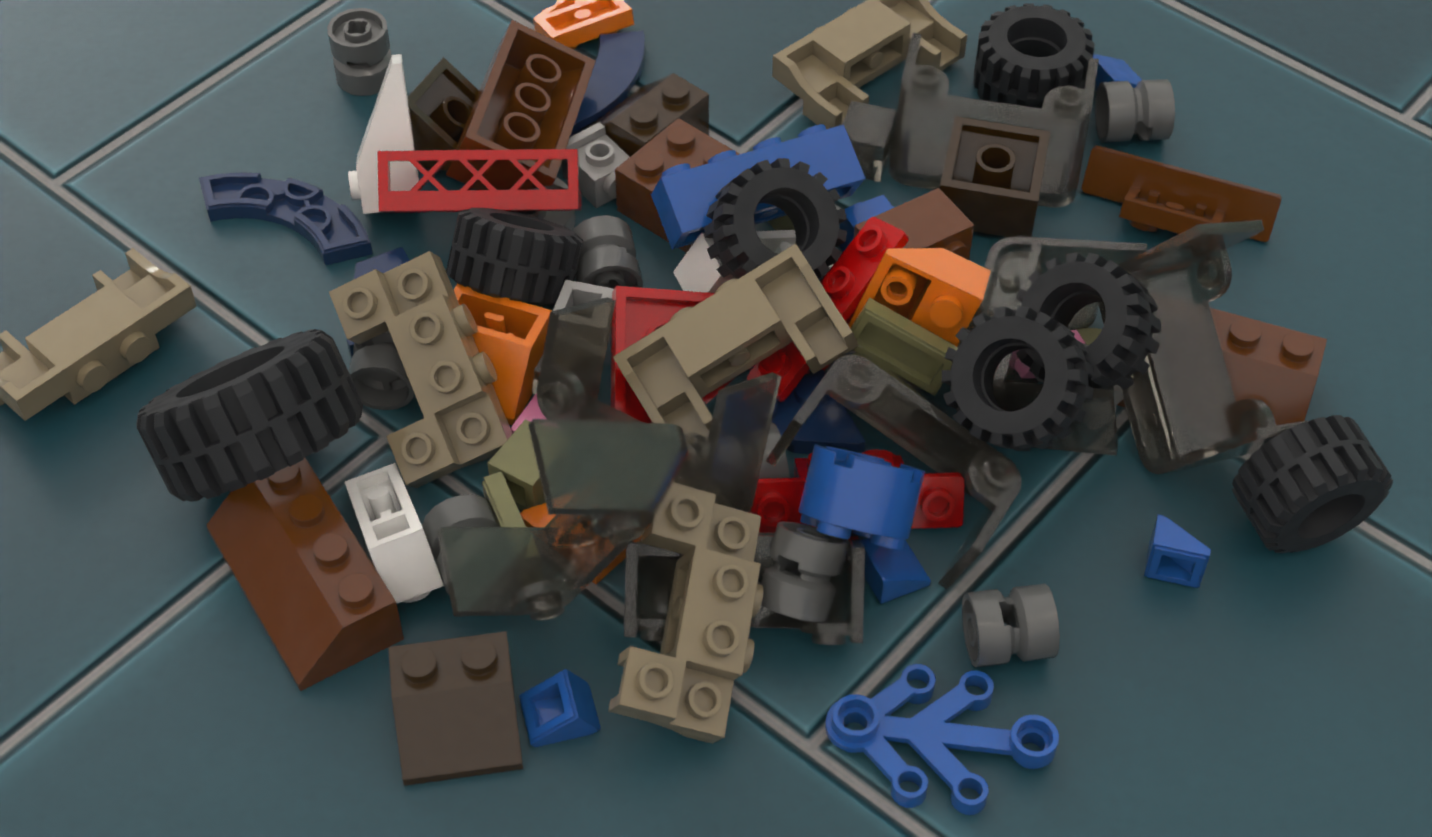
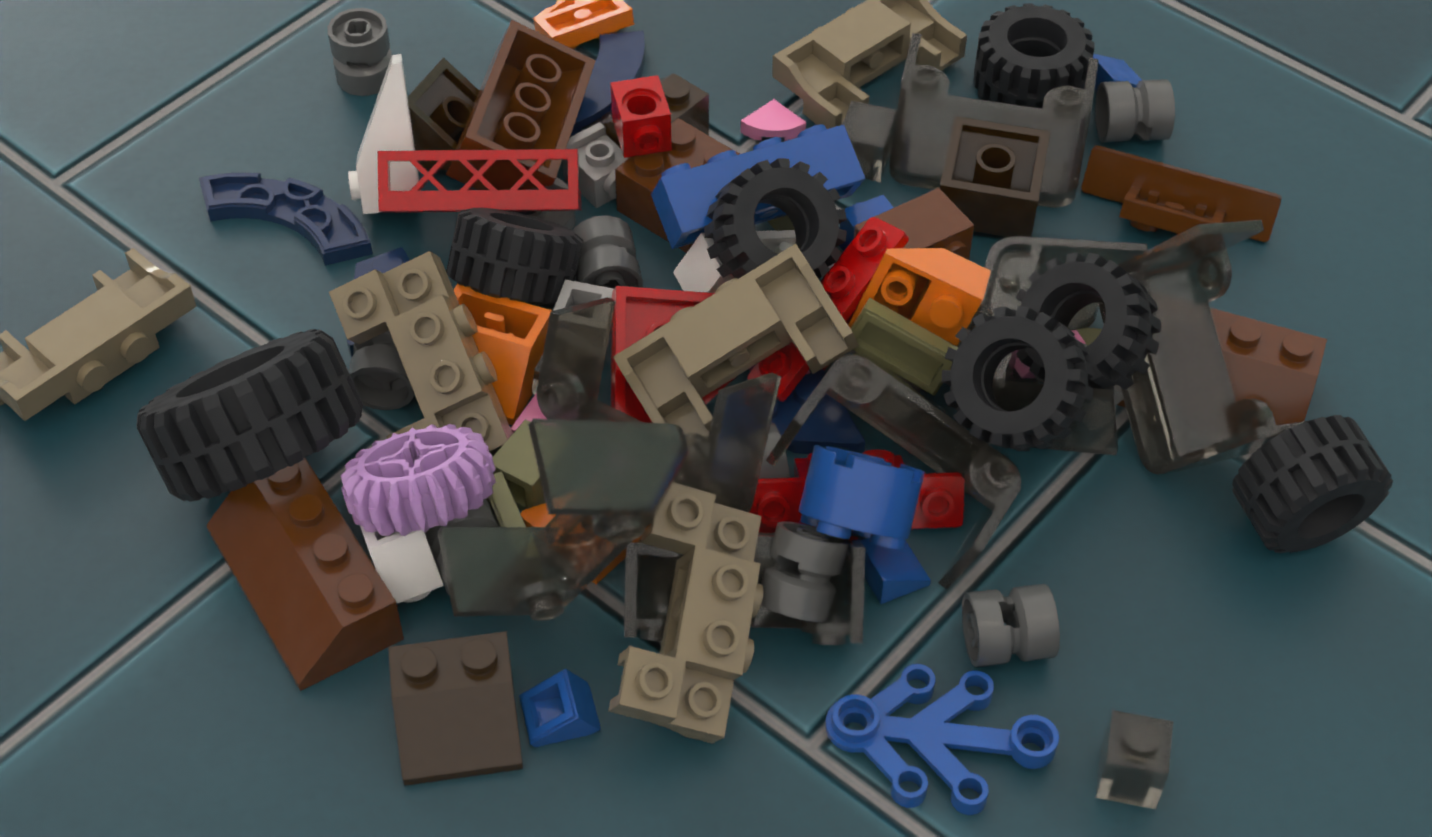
(418, 479): none -> lavender gear
(641, 116): none -> red brick
(772, 121): none -> bright pink tile
(1134, 759): none -> clear smoke brick
(1175, 555): blue slope -> none

